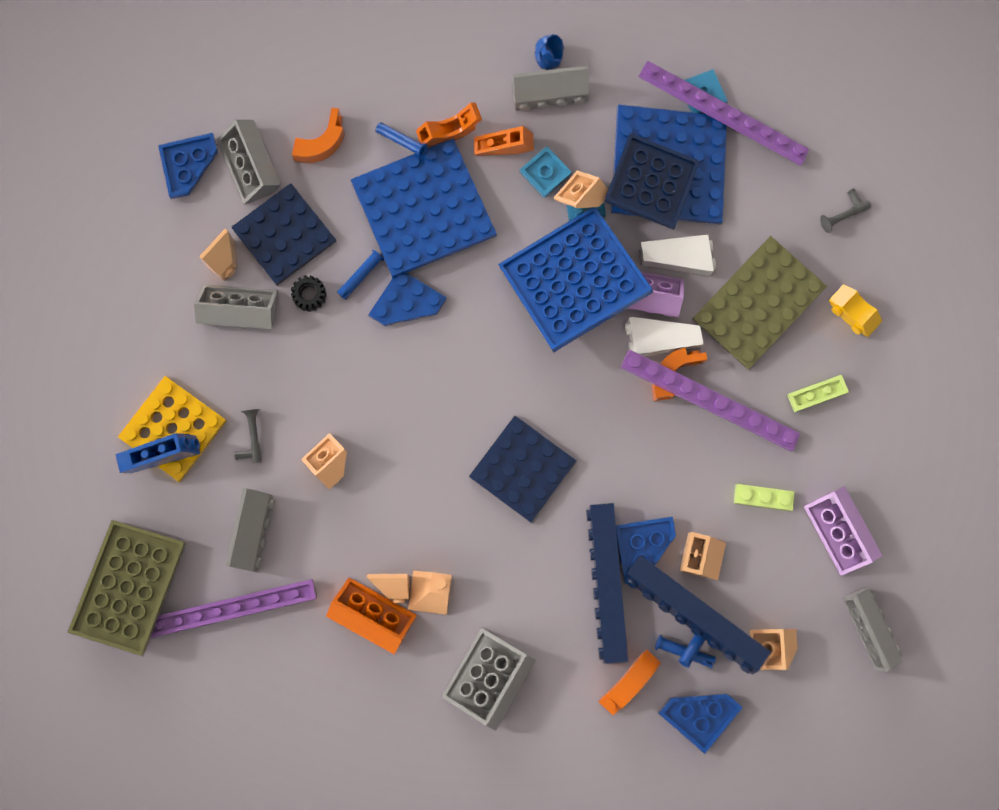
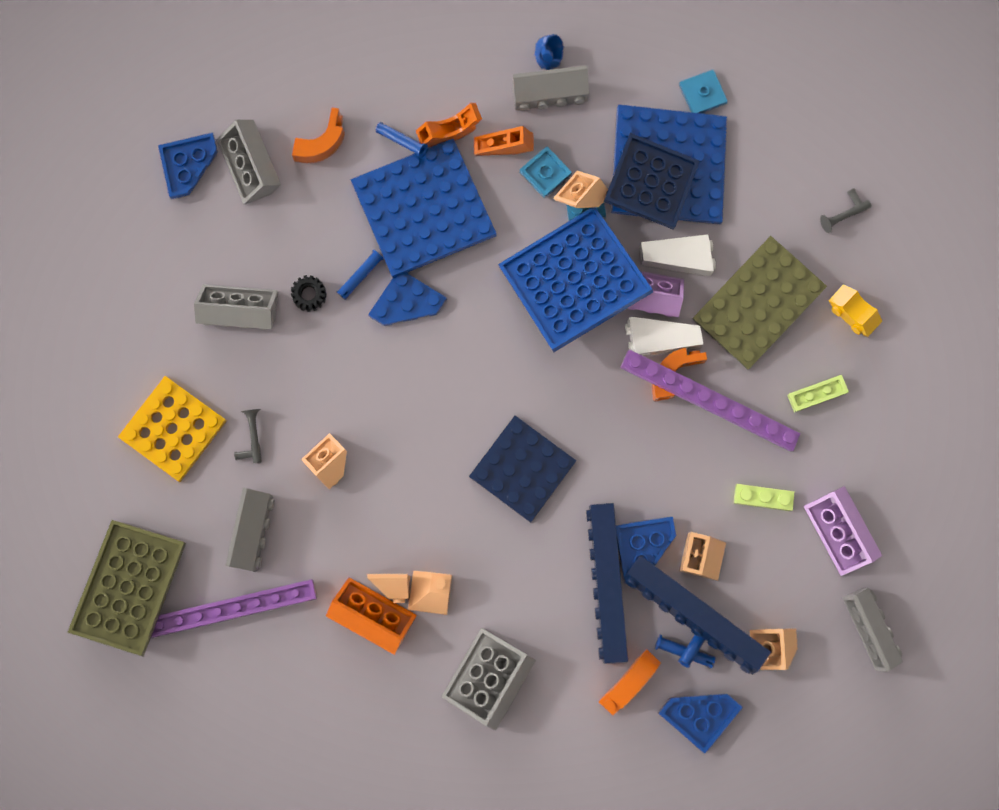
(158, 452): blue slope -> none
(221, 255): light nougat slope -> none
(283, 234): dark blue plate -> none
(724, 113): medium lavender plate -> none

